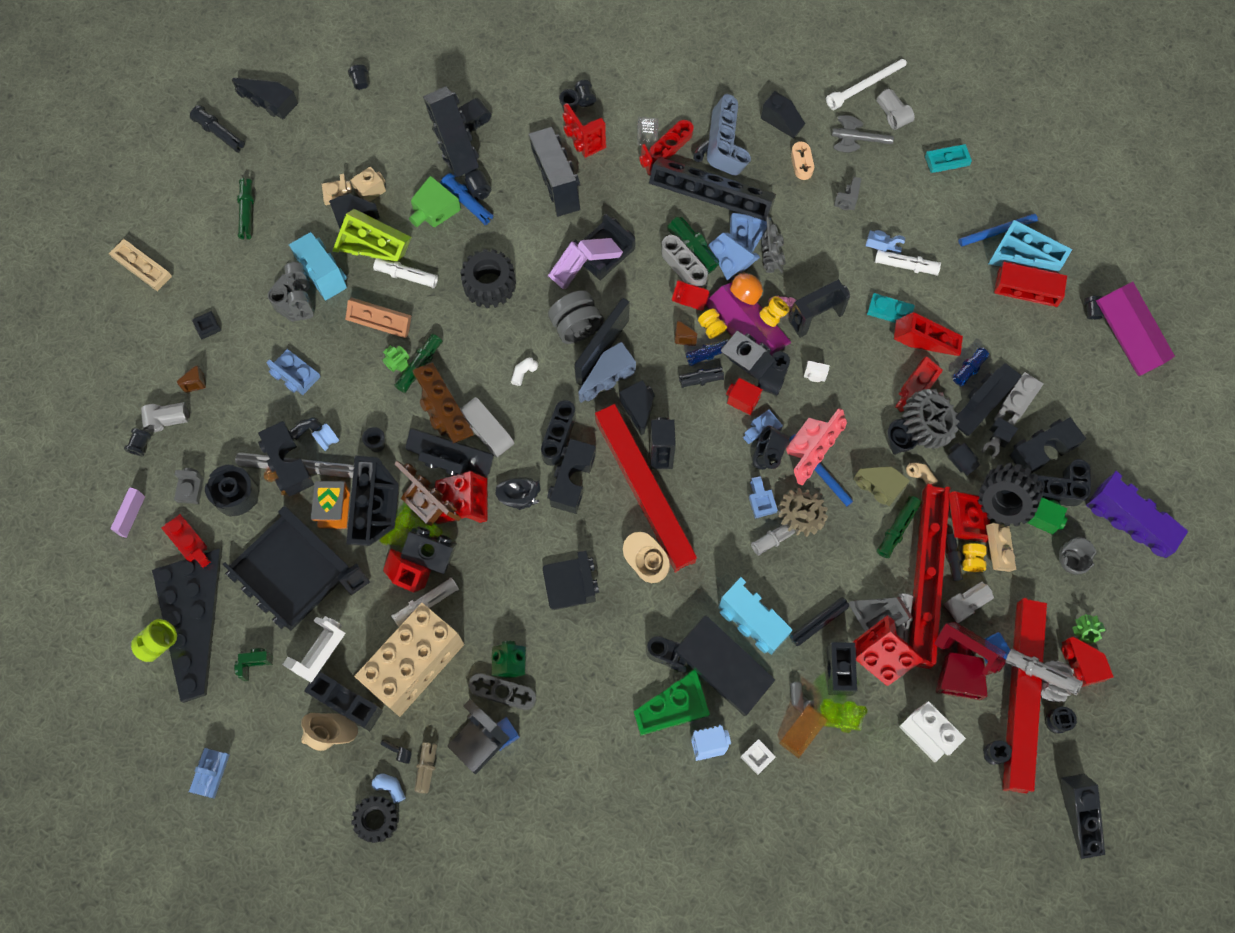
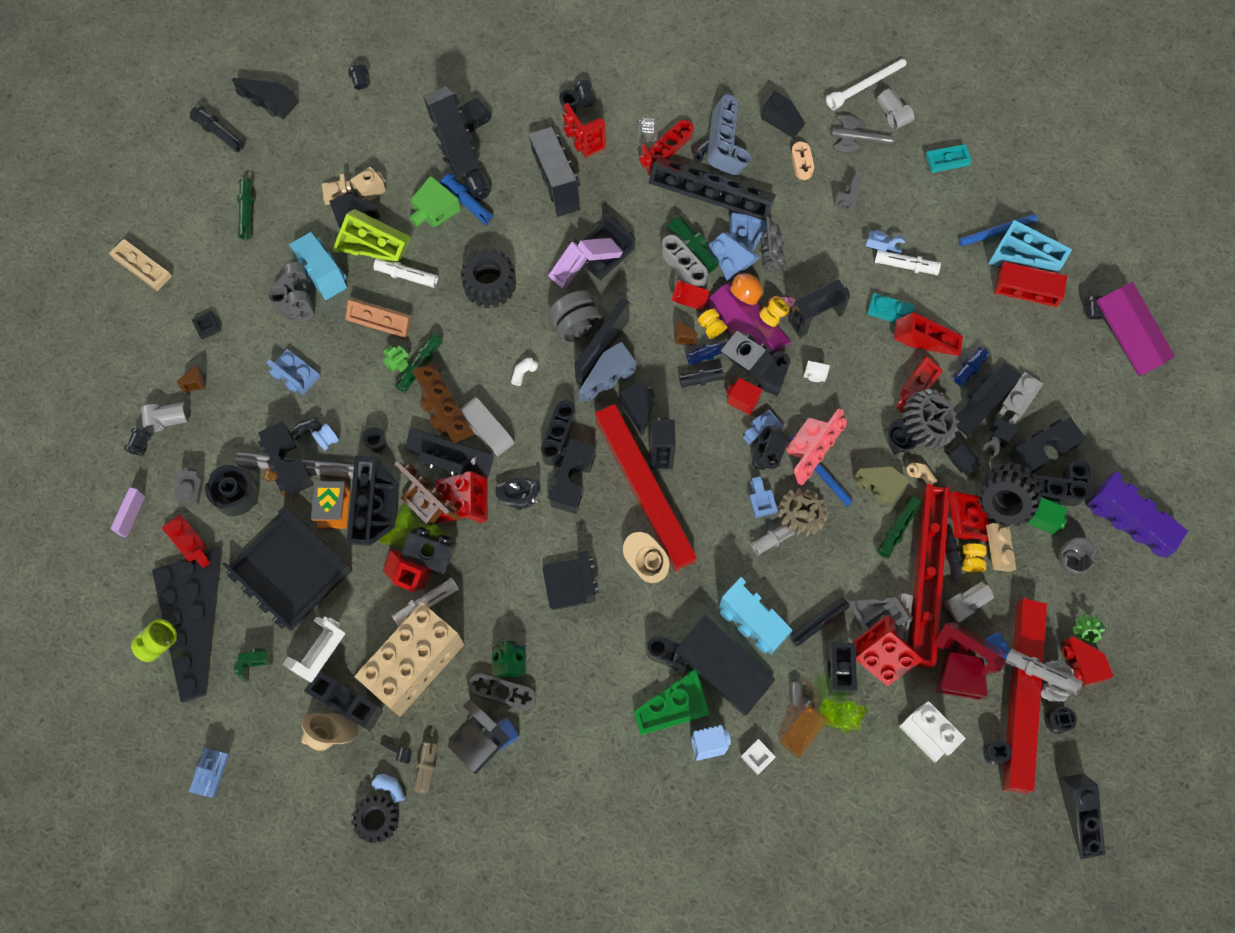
(353, 579): black tile -> none

